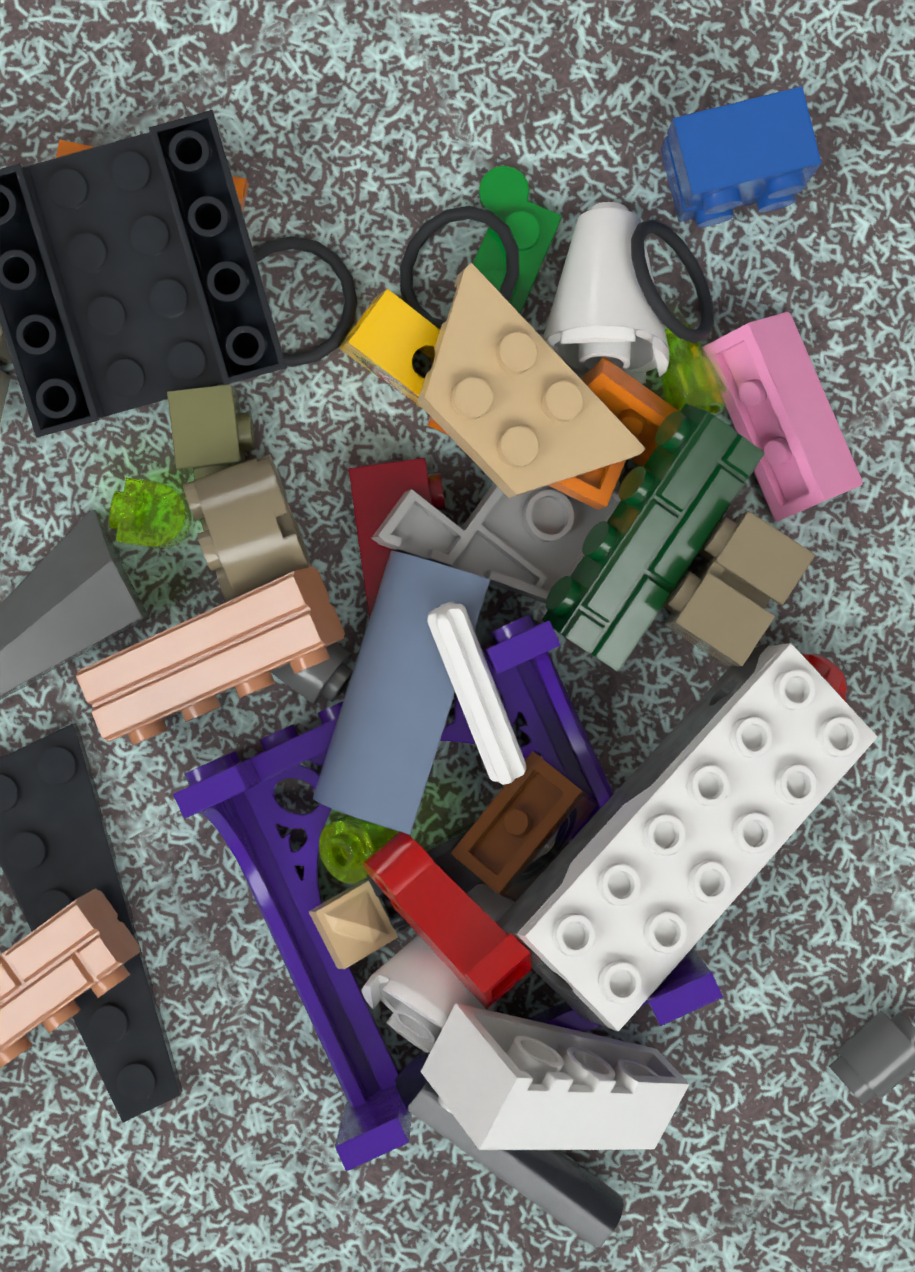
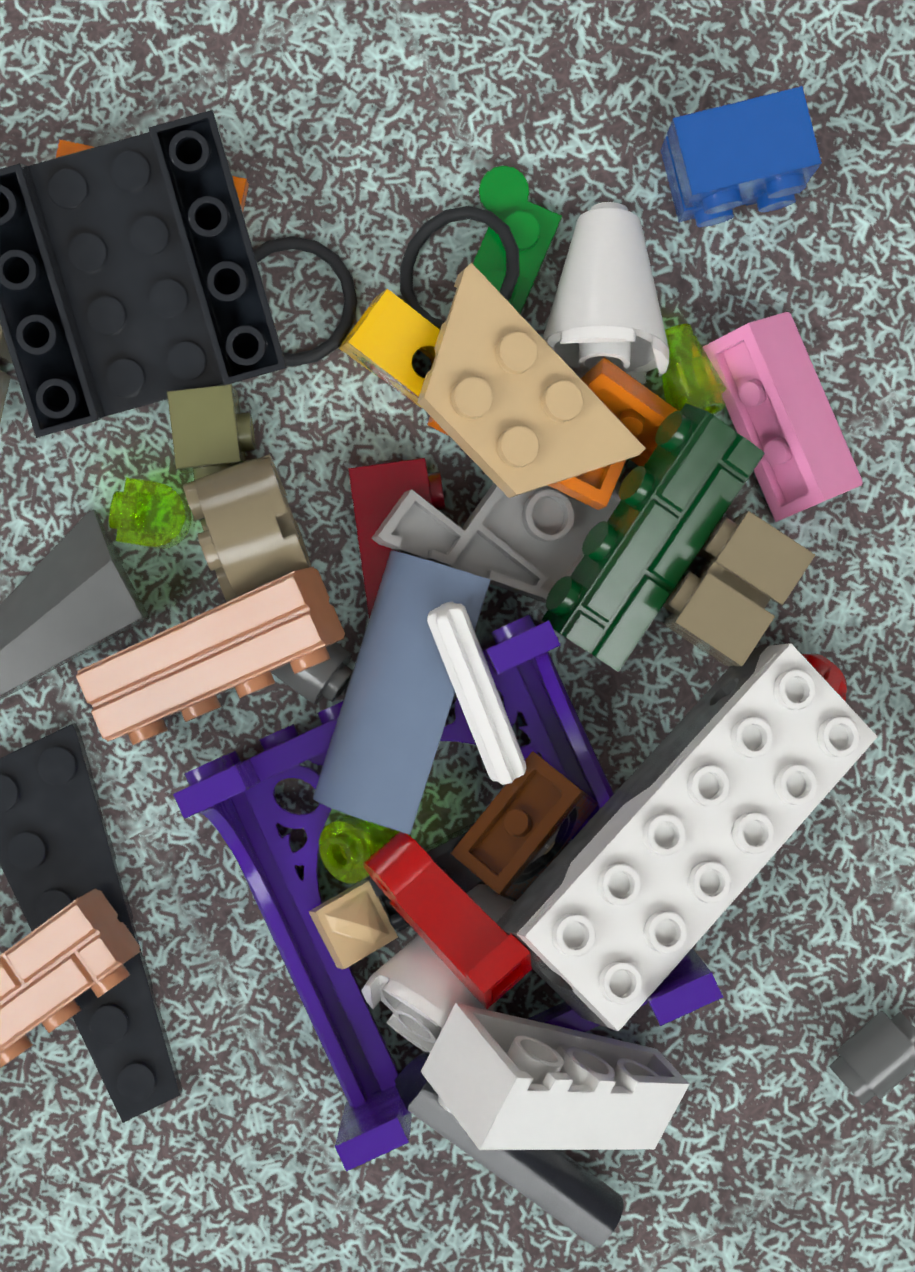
(650, 291): black piece -> none

